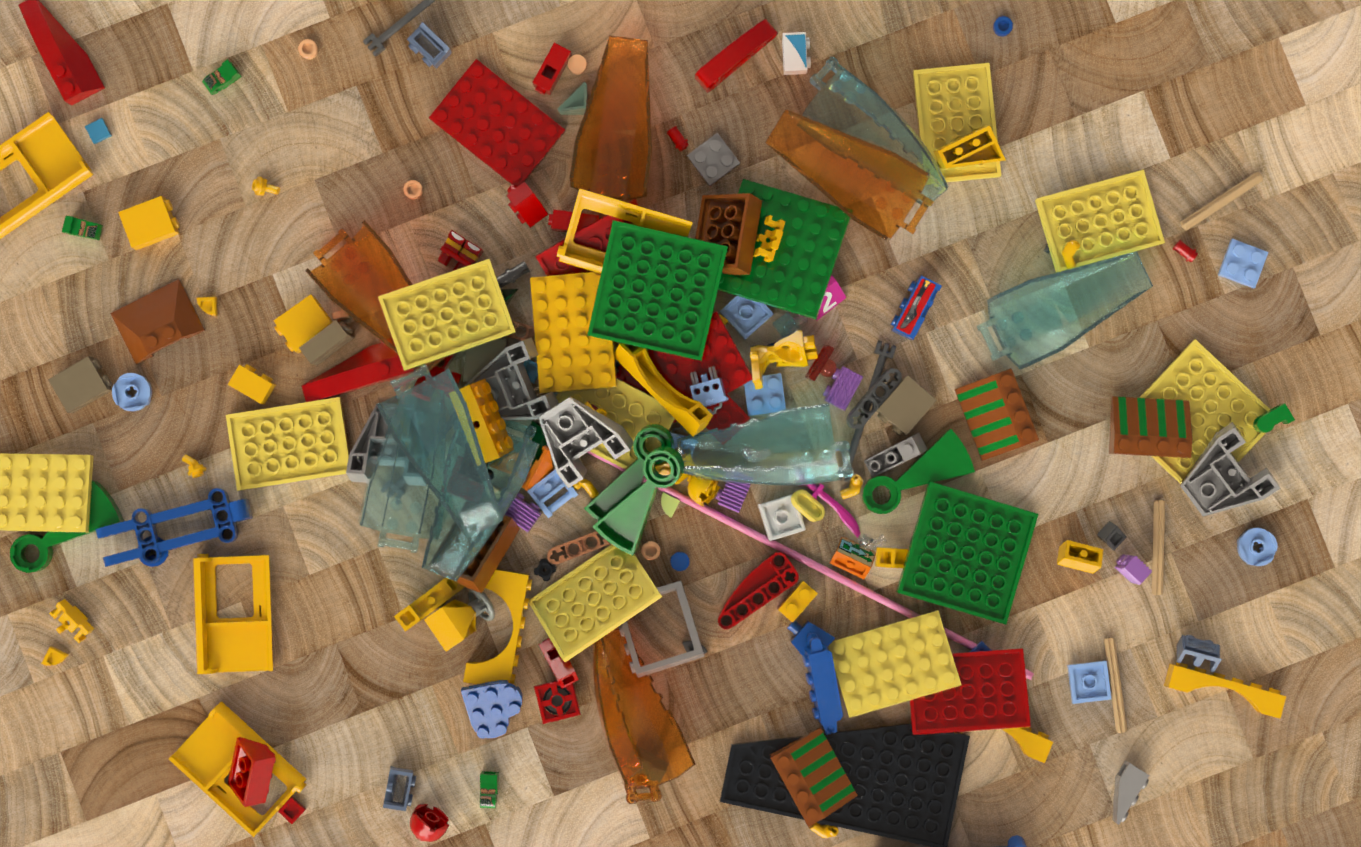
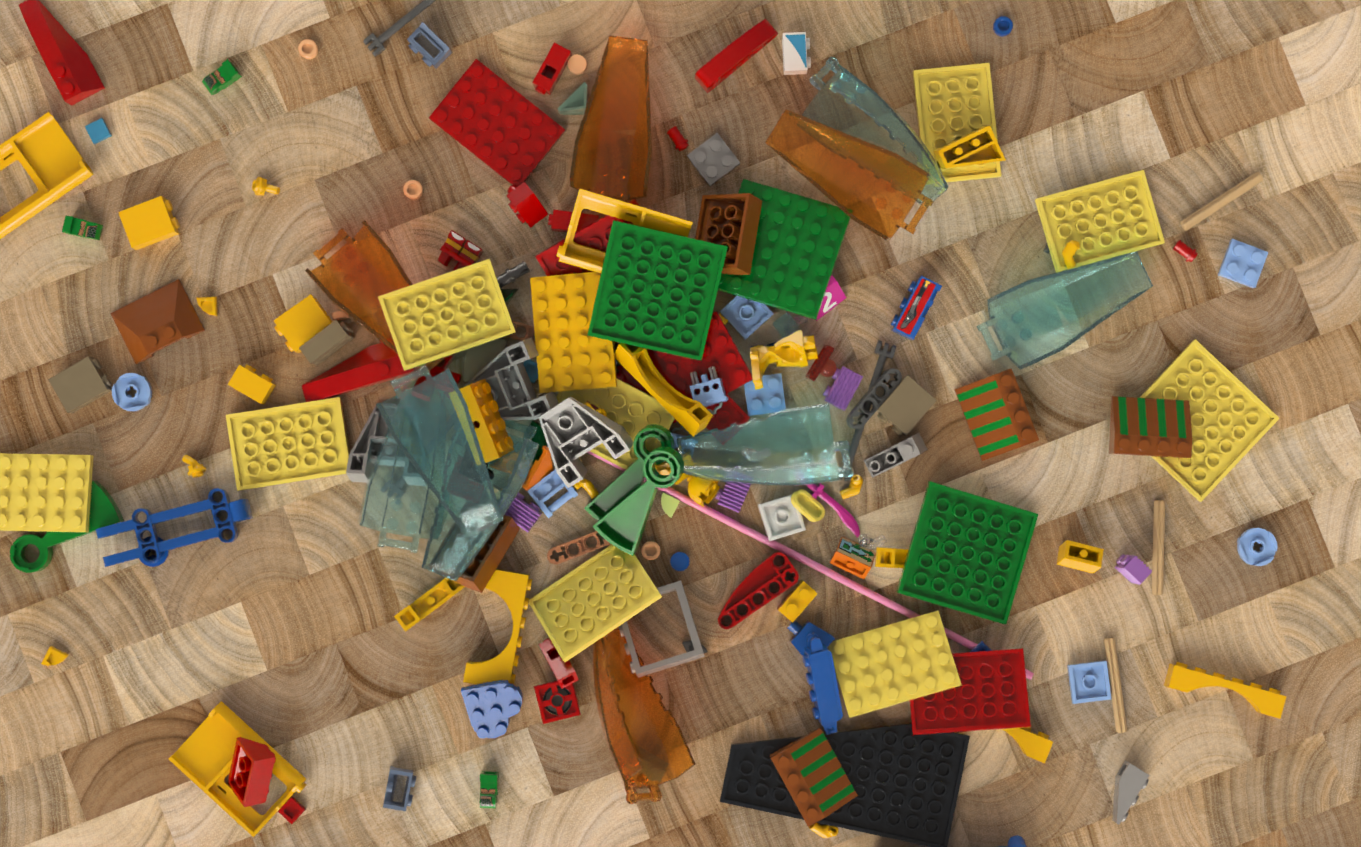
(75, 617): yellow piece -> none
(232, 643): yellow piece -> none
(428, 824): red cylinder -> none
(458, 620): yellow piece -> none
(545, 575): black plate -> none
(769, 249): yellow piece -> none
(942, 461): green piece -> none
(1111, 535): dark grey slope -> none
(1200, 649): sand blue window -> none
(1219, 480): light grey wedge -> none
(1269, 419): green leg -> none

